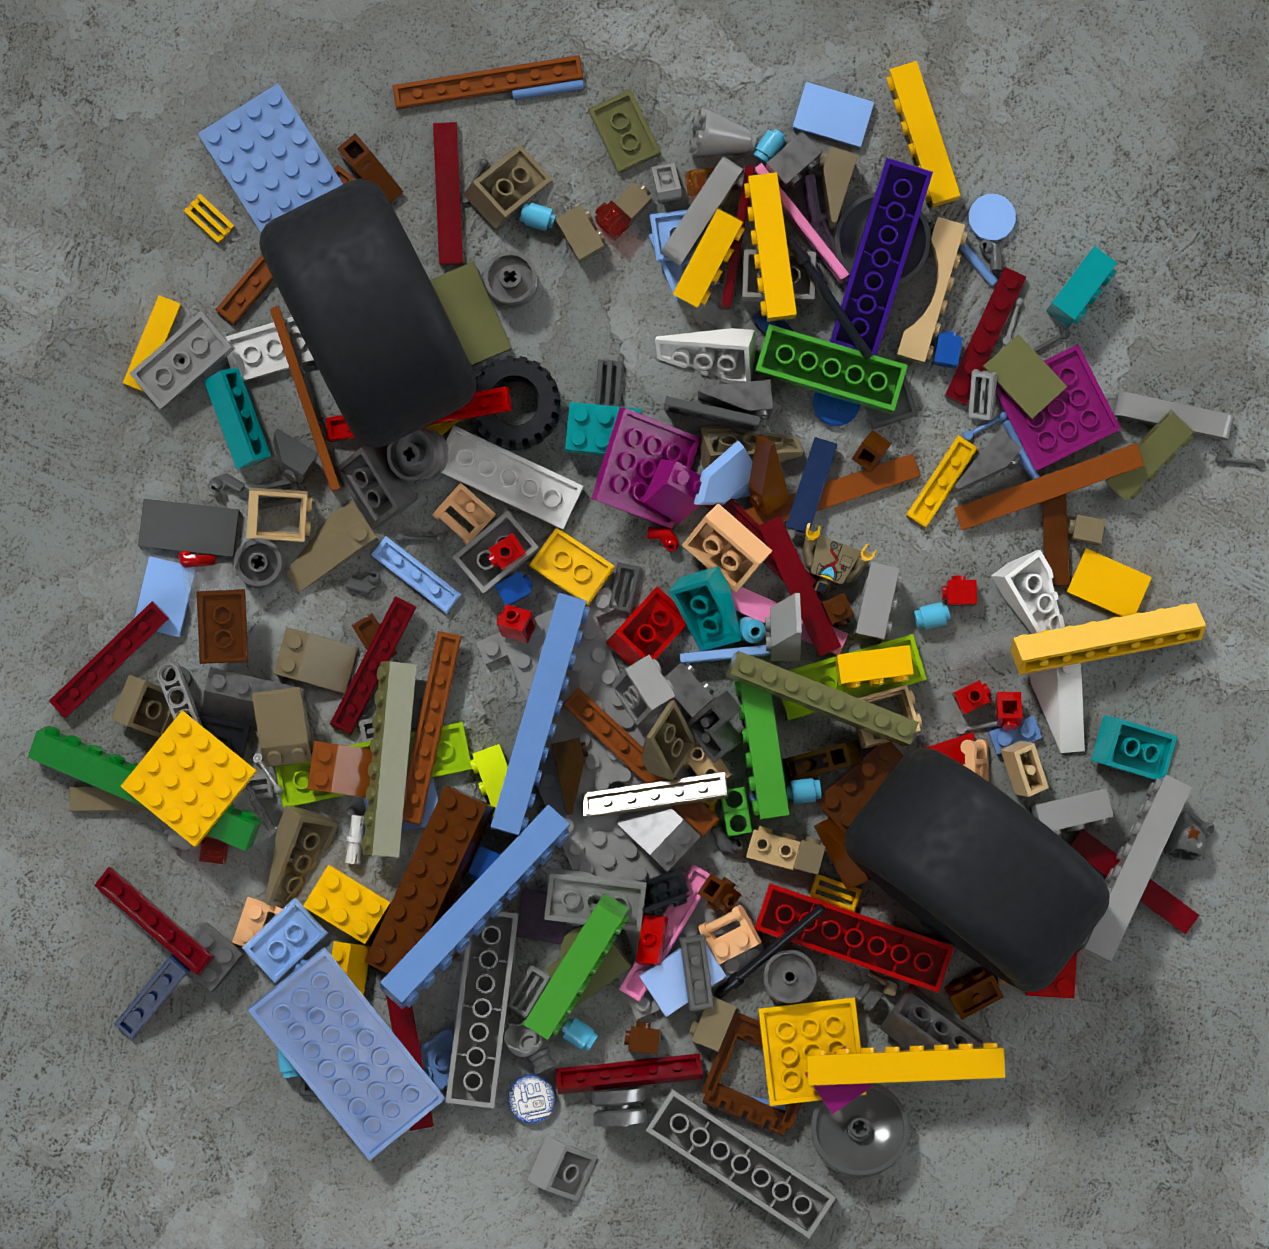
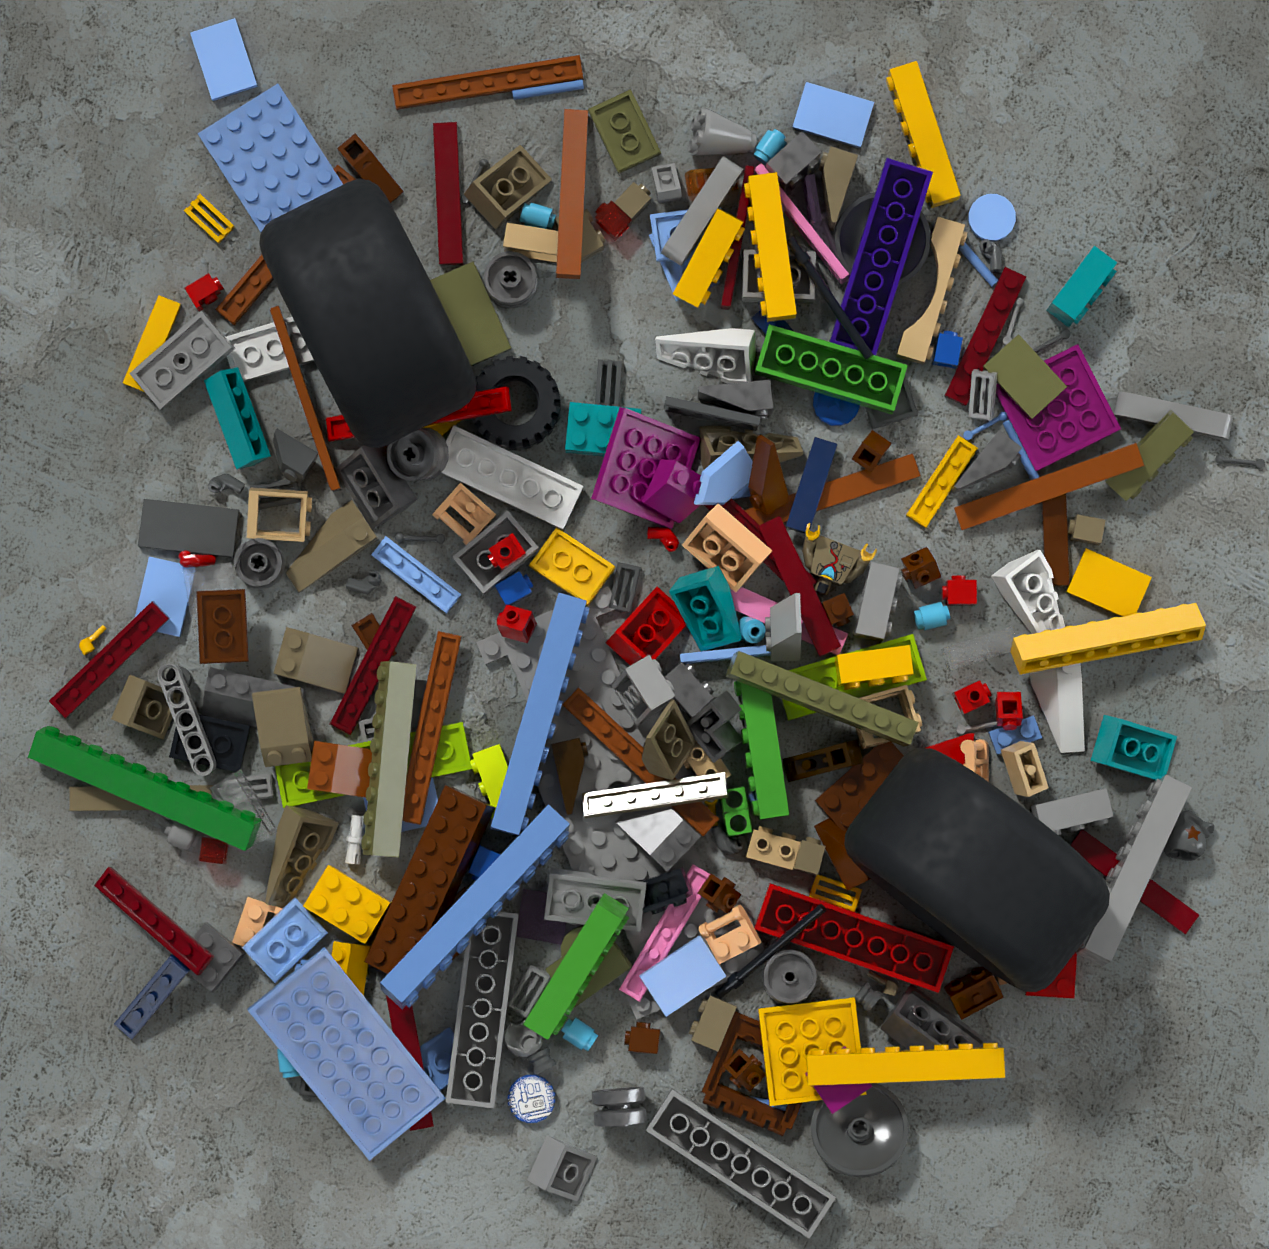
(86, 644): none -> yellow hand
(189, 778): yellow plate -> none
(204, 291): none -> red brick
(223, 59): none -> light blue tile
(258, 759): light grey hinge -> none
(531, 242): none -> tan window
(572, 194): none -> dark orange tile
(629, 1073): dark red plate -> none
(651, 940): red plate -> none
(696, 972): dark grey tile -> none
(744, 1070): none -> reddish brown brick
(803, 791): medium azure brick -> none
(920, 568): none -> reddish brown brick

